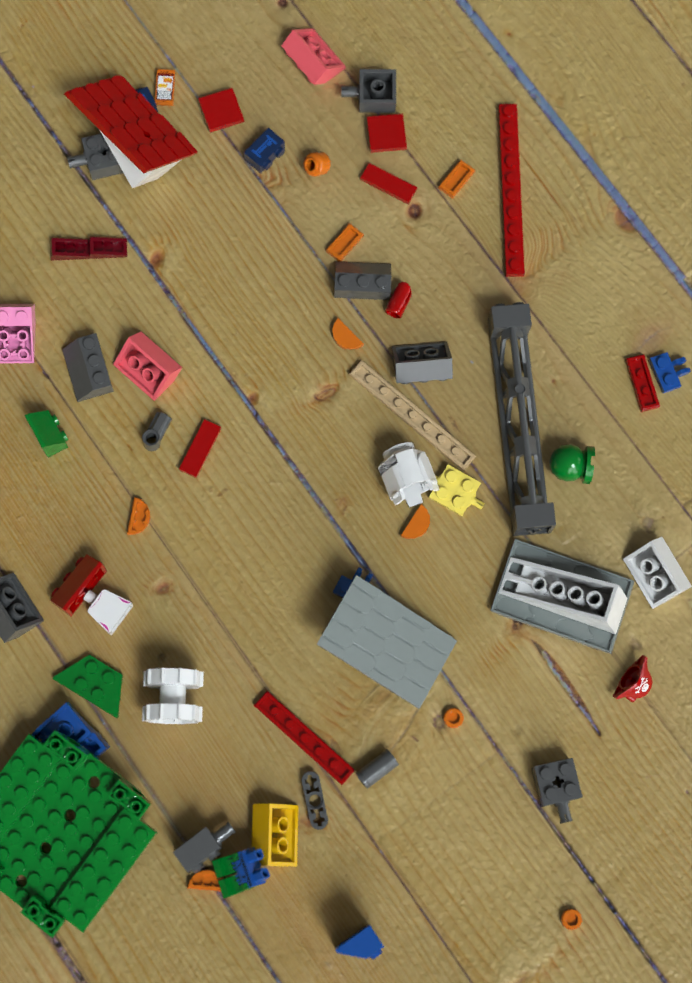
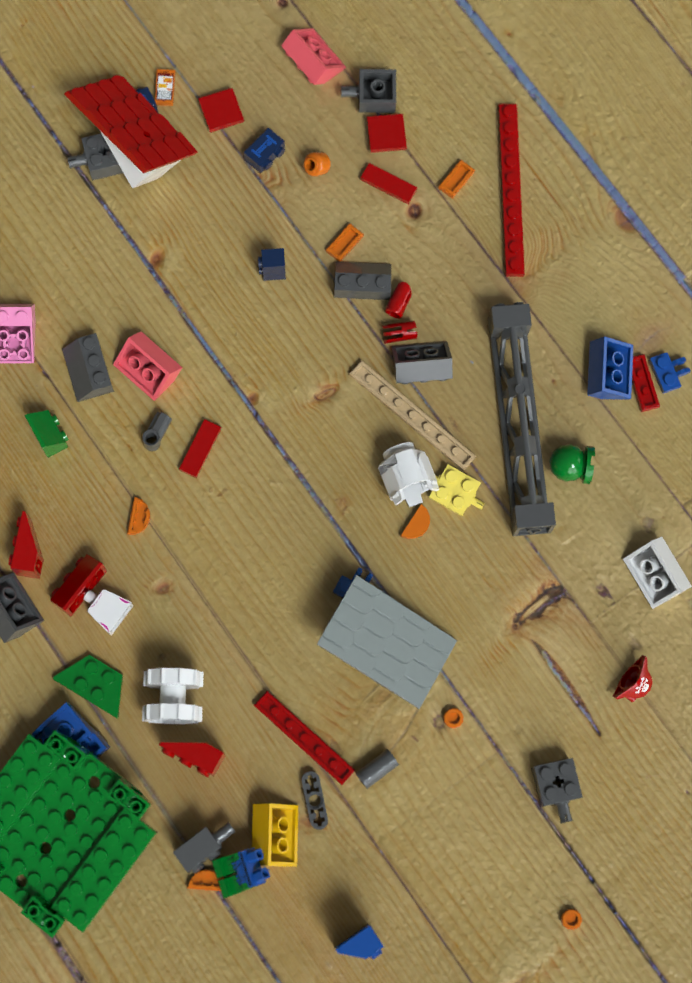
(27, 555): none -> red slope
(87, 248): dark red slope -> none
(200, 755): none -> red slope
(272, 264): none -> dark blue brick
(345, 337): orange tile -> none
(404, 326): none -> red arm
(562, 596): piece -> none
(610, 369): none -> blue slope

